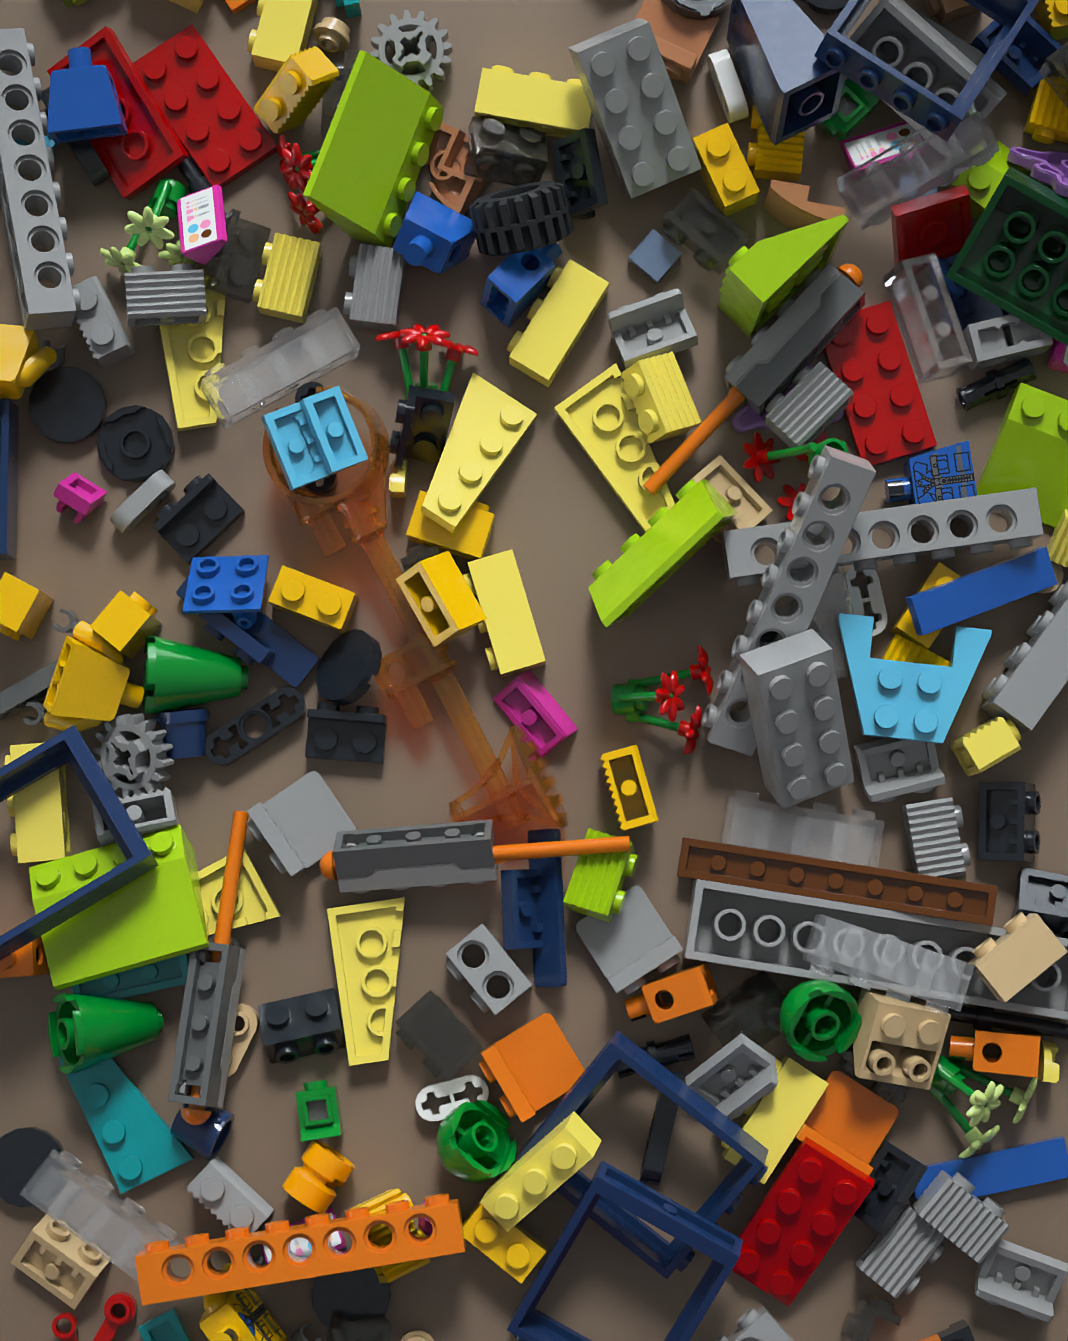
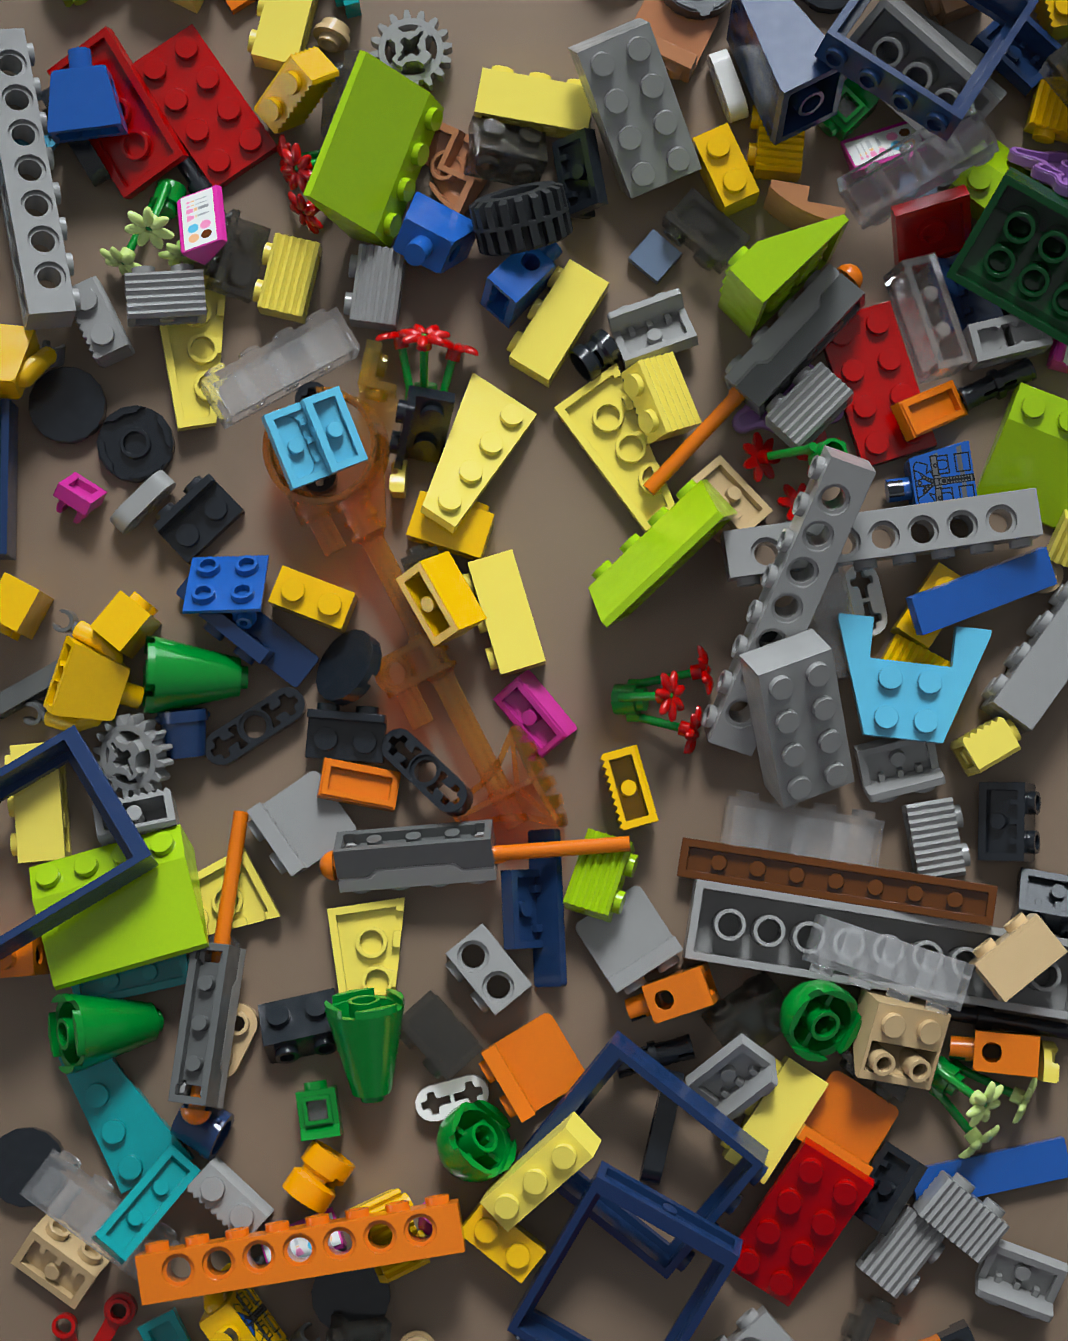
(146, 1204): none -> teal plate
(359, 784): none -> orange tile
(367, 1038): none -> green cone
(372, 367): none -> clear yellow bracket
(411, 768): none -> black beam
(595, 355): none -> black wheel
(929, 410): none -> orange tile

